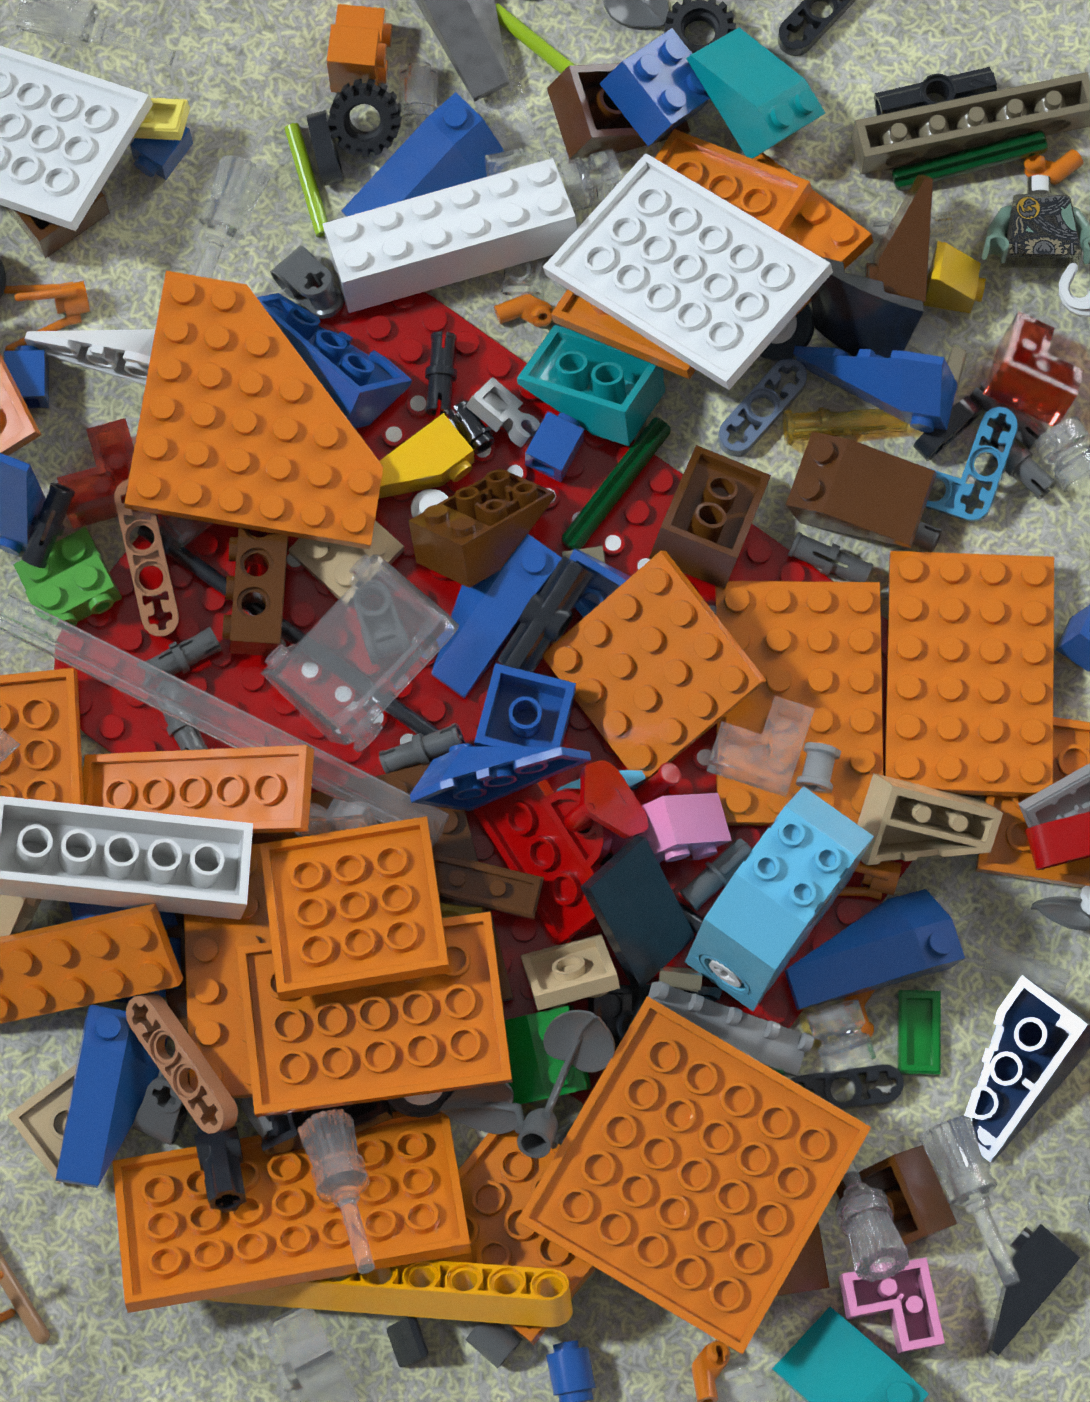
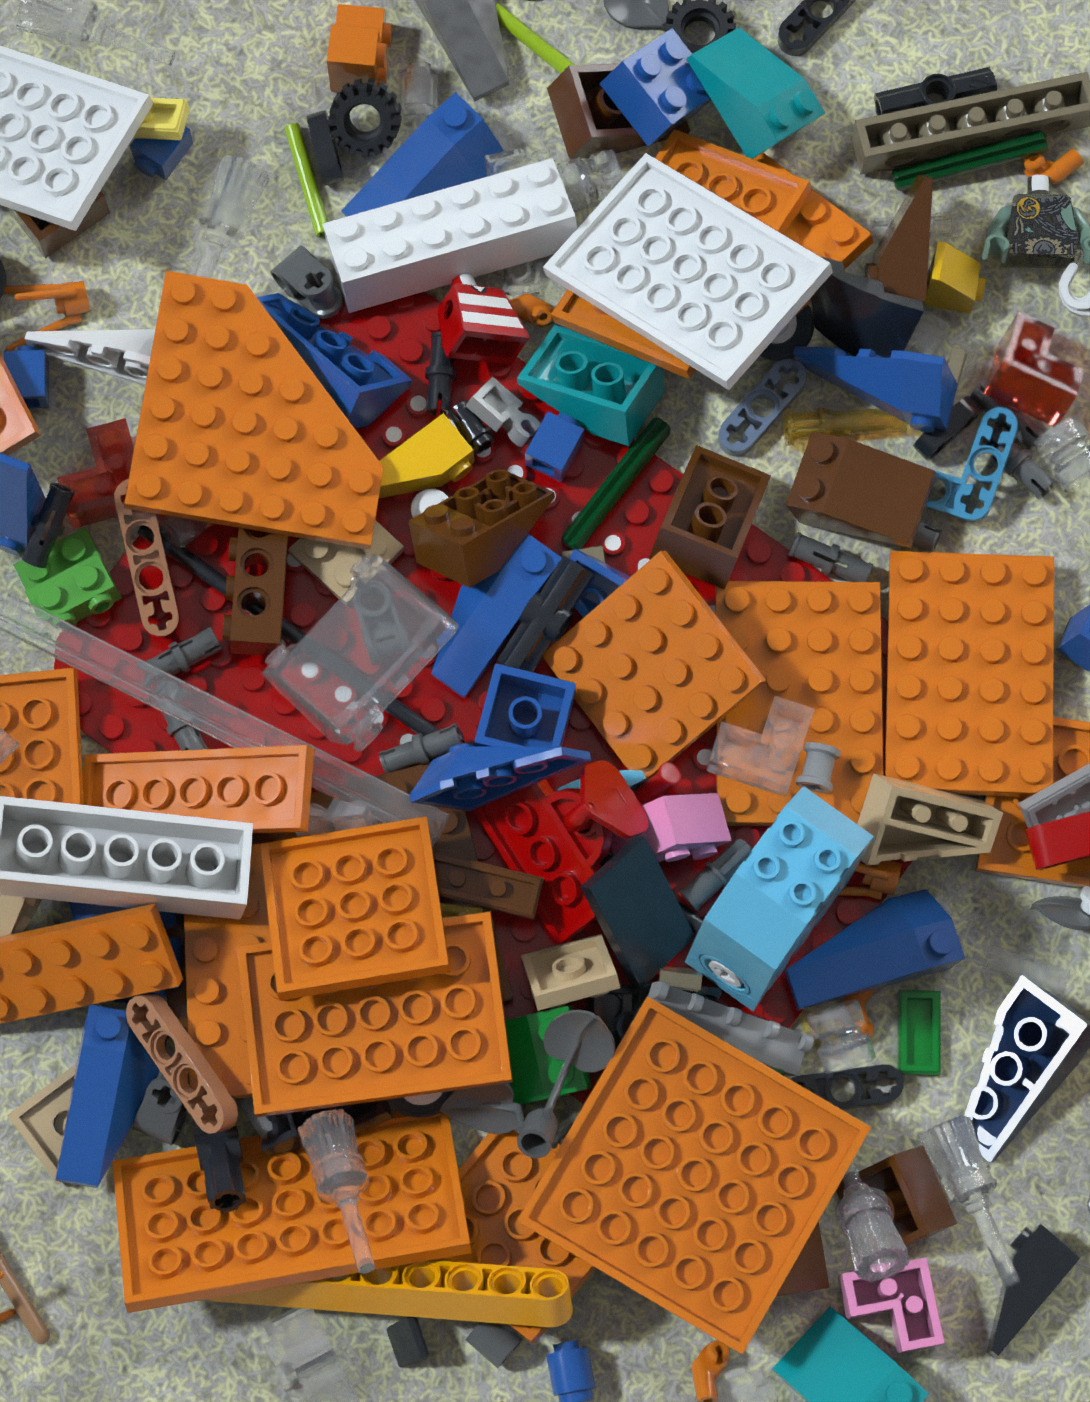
(480, 323): none -> red torso

